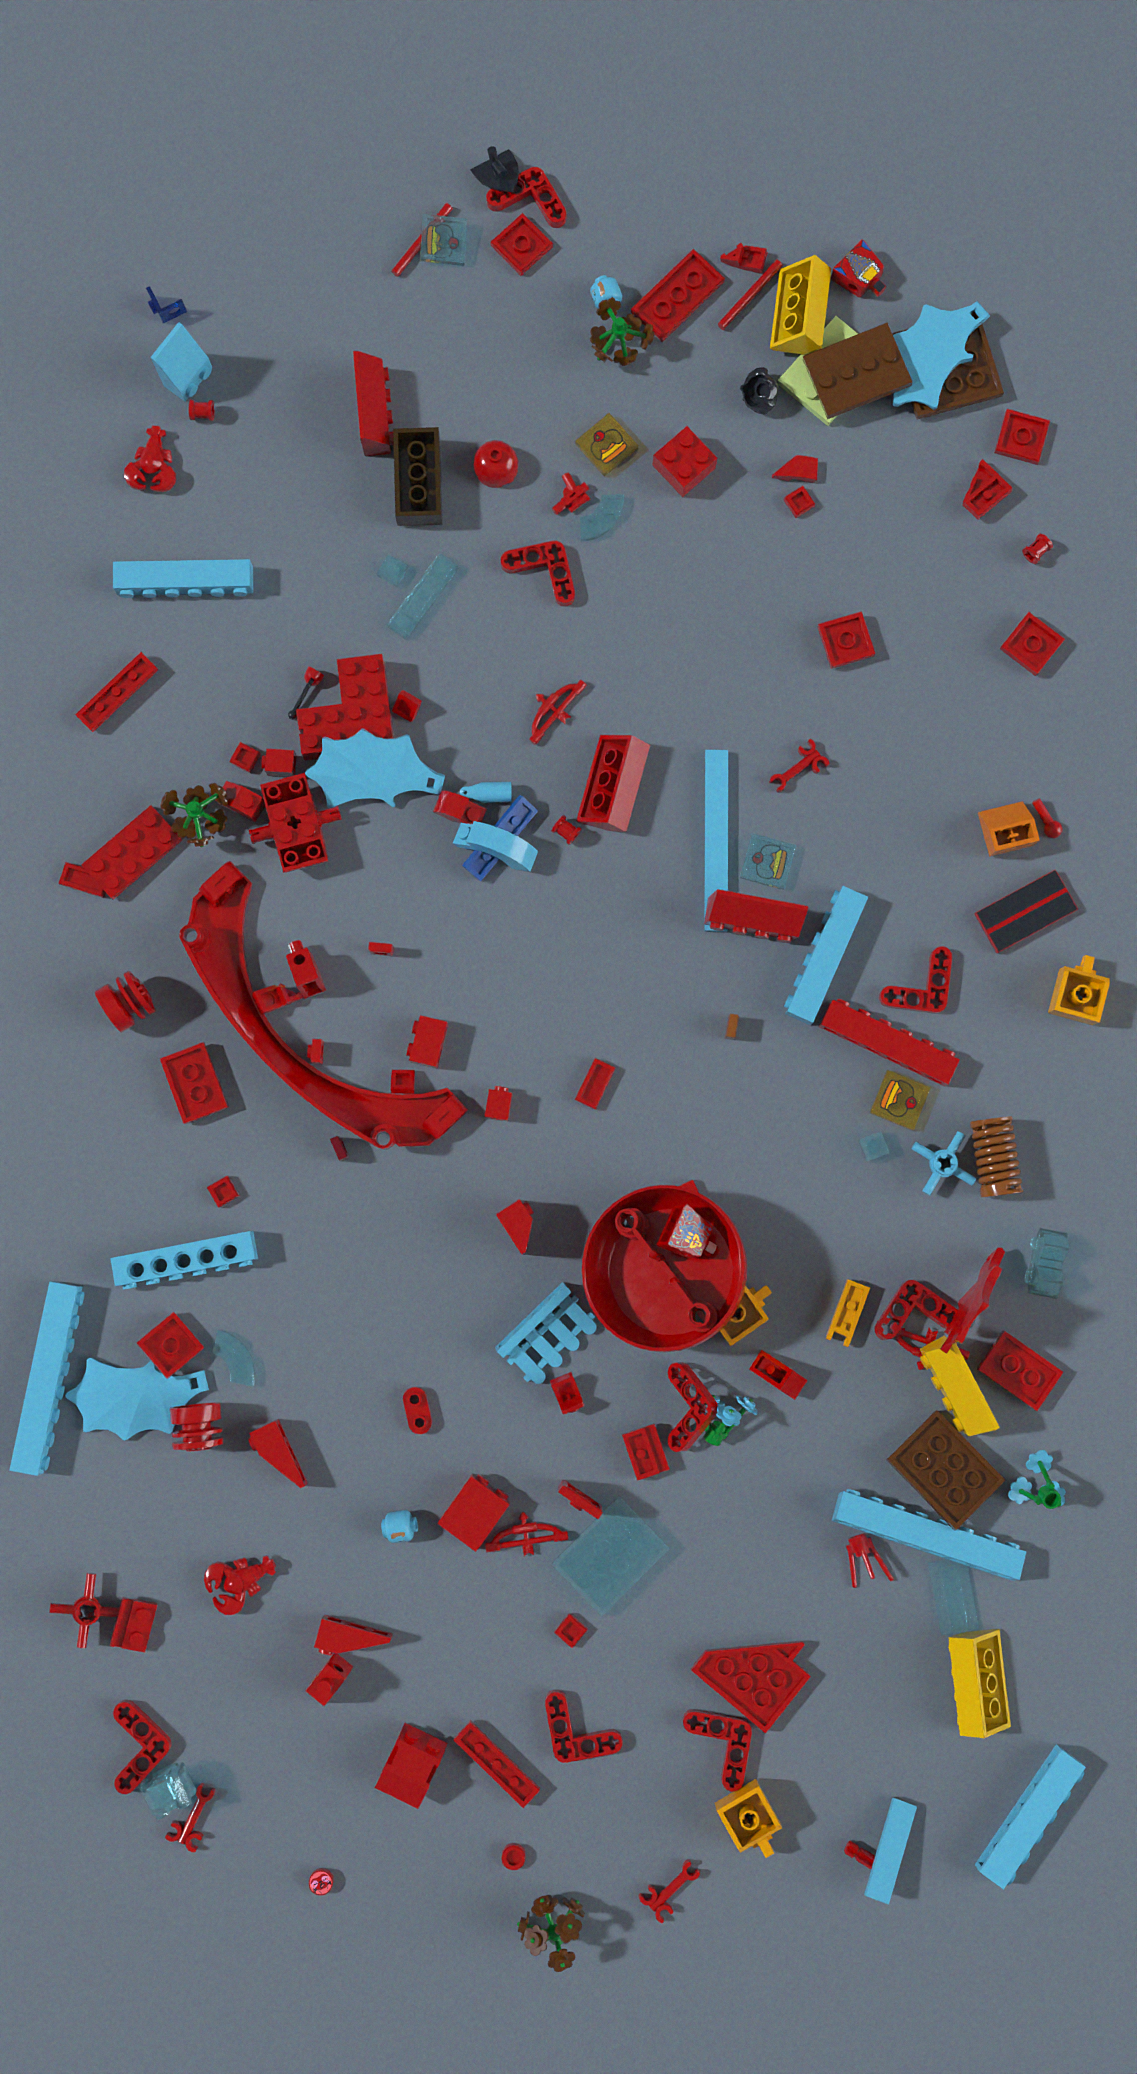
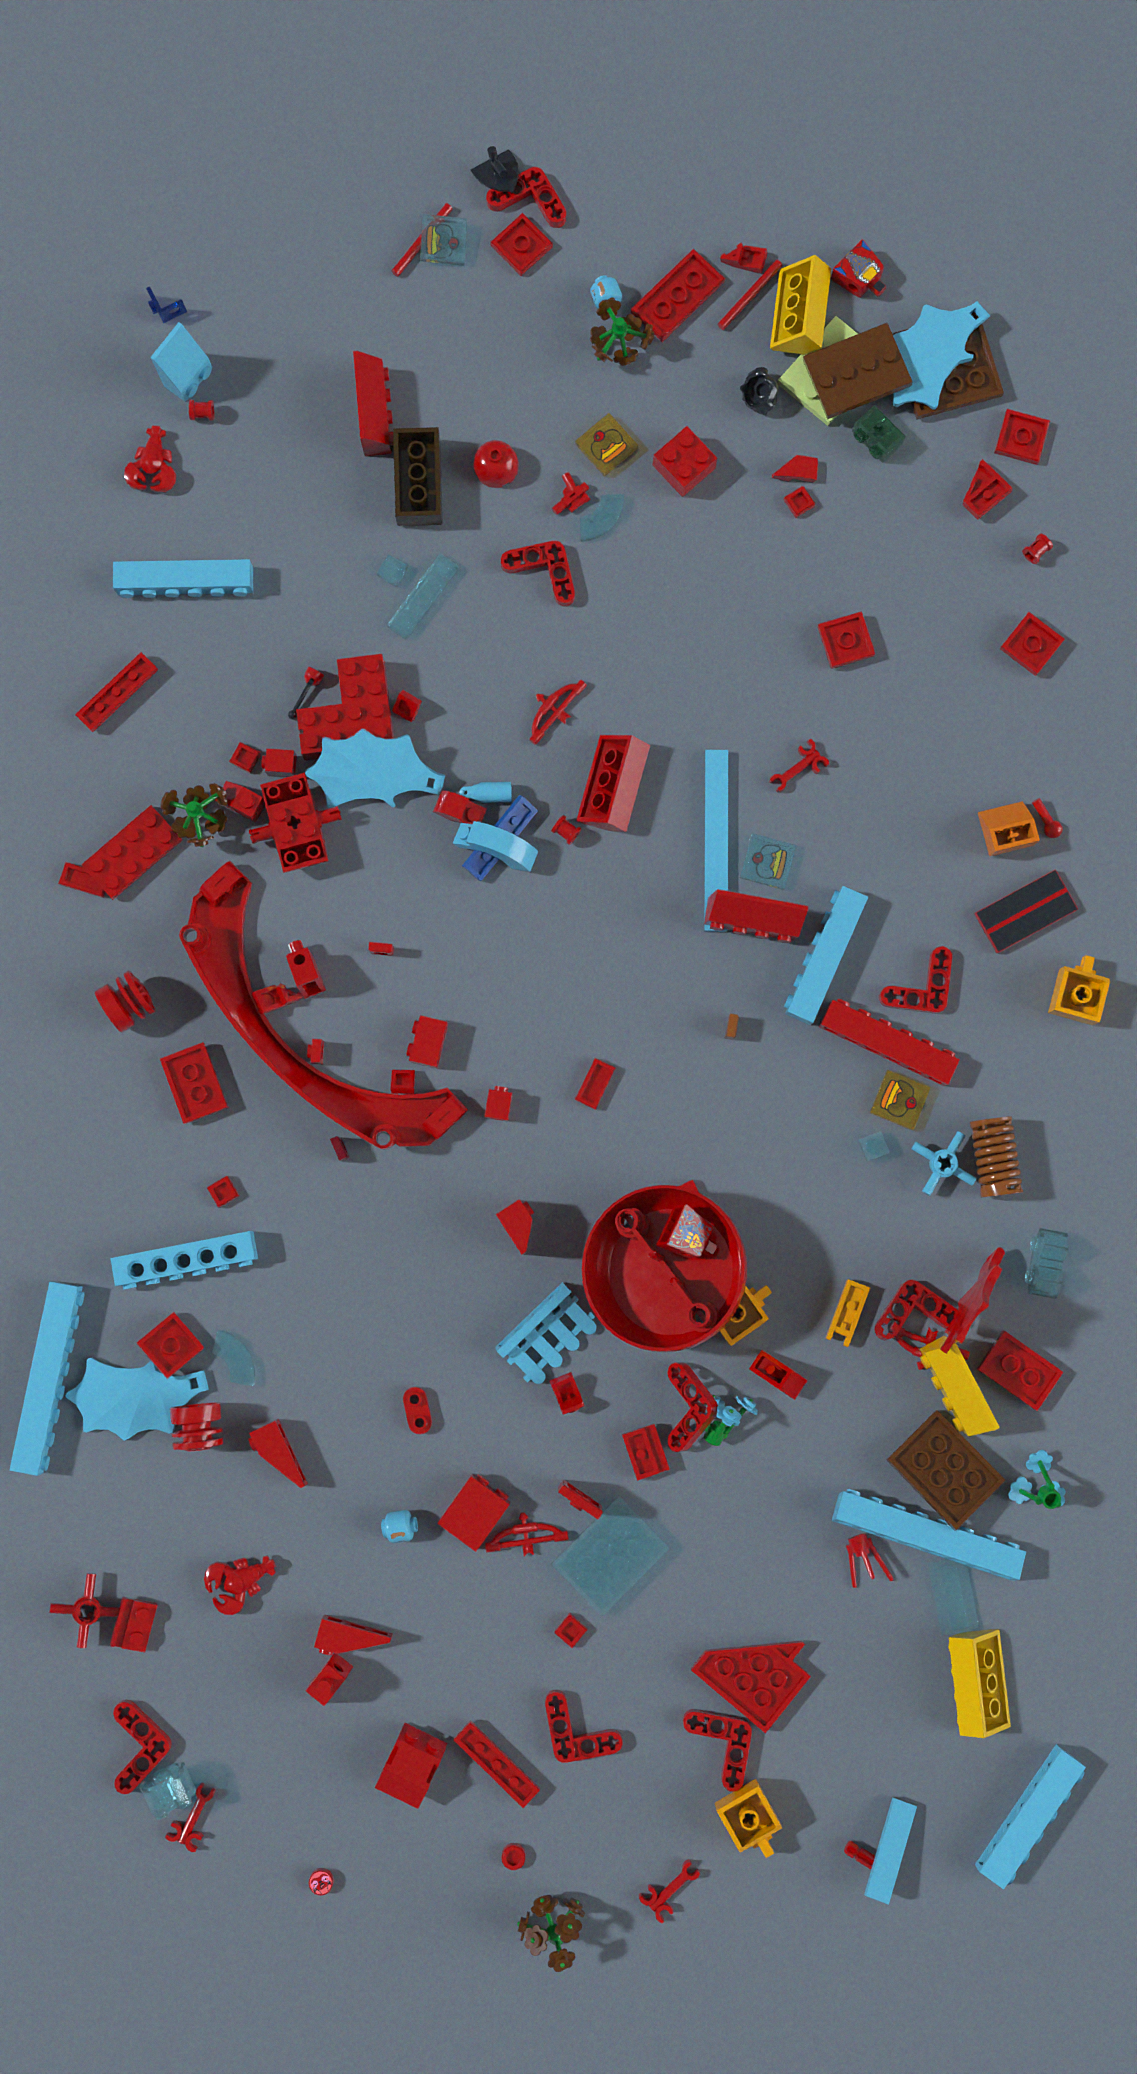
(867, 430): none -> clear green brick

